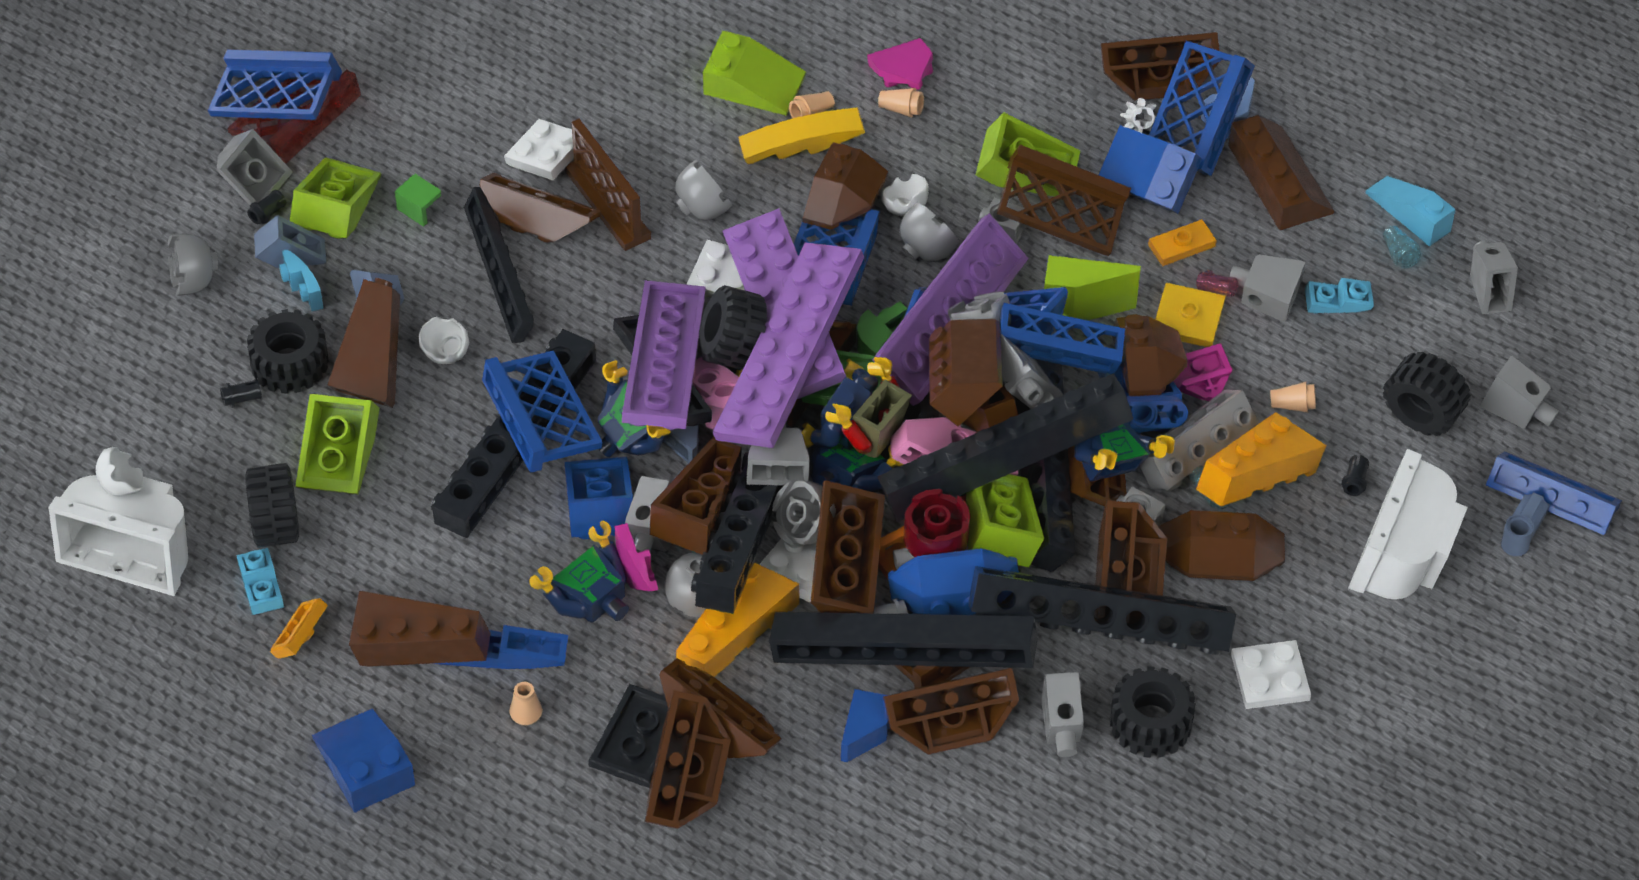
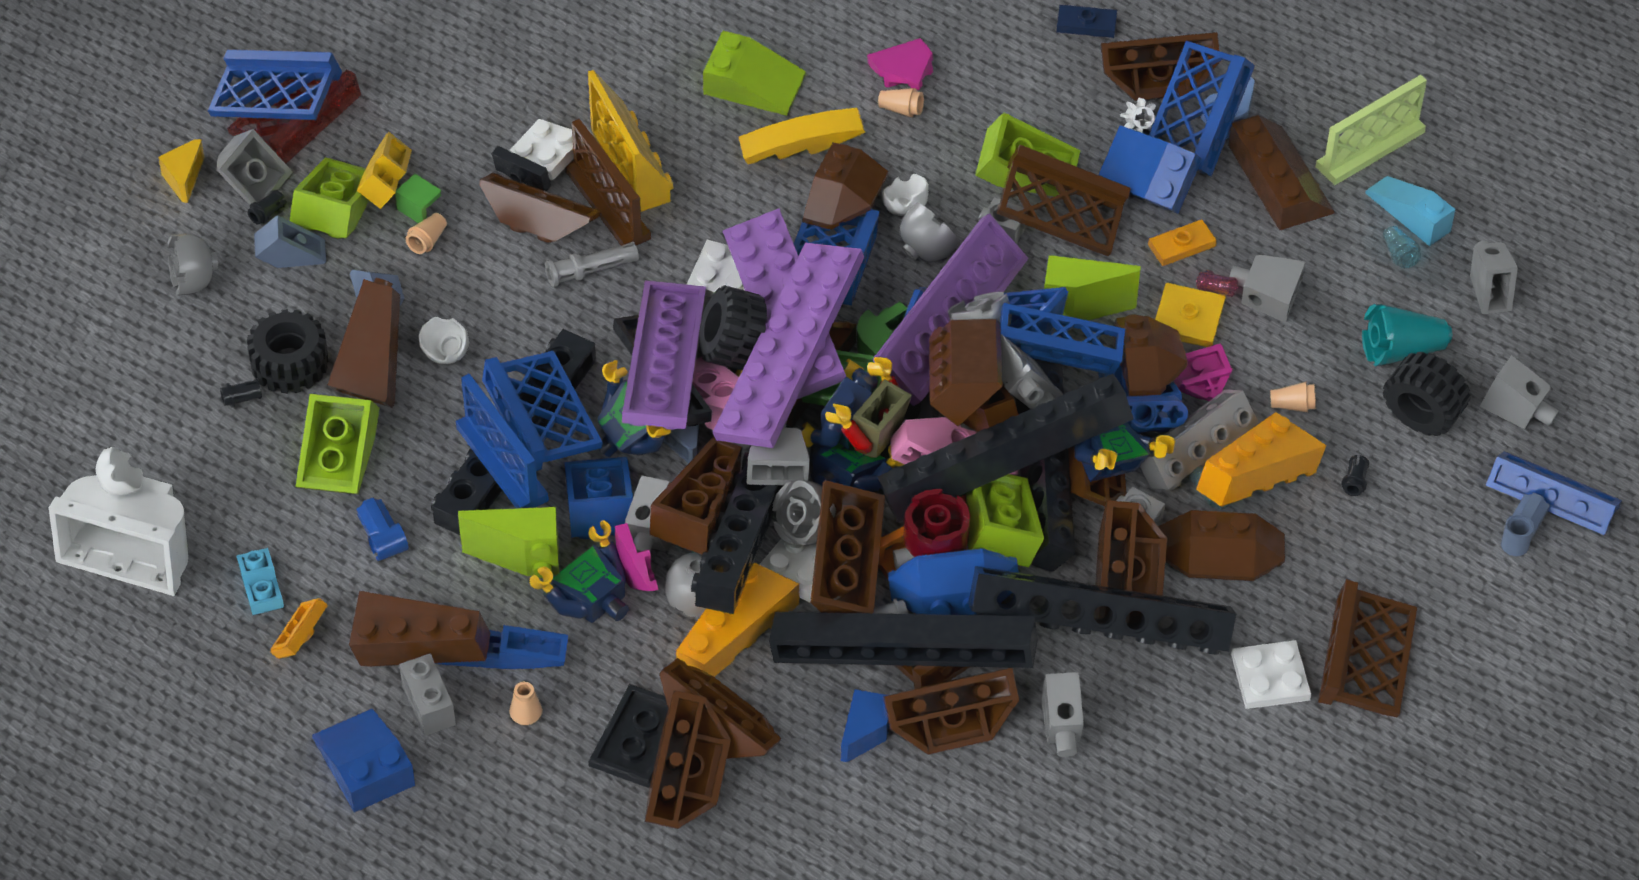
(182, 166): none -> yellow slope
(272, 505): black tyre -> none
(301, 279): medium azure slope -> none
(383, 534): none -> blue piece
(385, 170): none -> yellow slope
(425, 233): none -> light nougat cone
(427, 694): none -> light grey brick
(498, 266): black plate -> none
(499, 448): none -> blue fence
(512, 538): none -> lime slope
(521, 169): none -> black plate
(577, 266): none -> light grey pin
(626, 145): none -> yellow slope
(700, 193): light grey cylinder -> none
(811, 104): light nougat cone -> none
(1086, 21): none -> dark blue plate
(1150, 733): black tyre -> none
(1340, 651): none -> reddish brown fence
(1346, 297): medium azure slope -> none
(1379, 128): none -> yellowish green fence
(1399, 332): none -> teal cone
(1412, 526): white container -> none

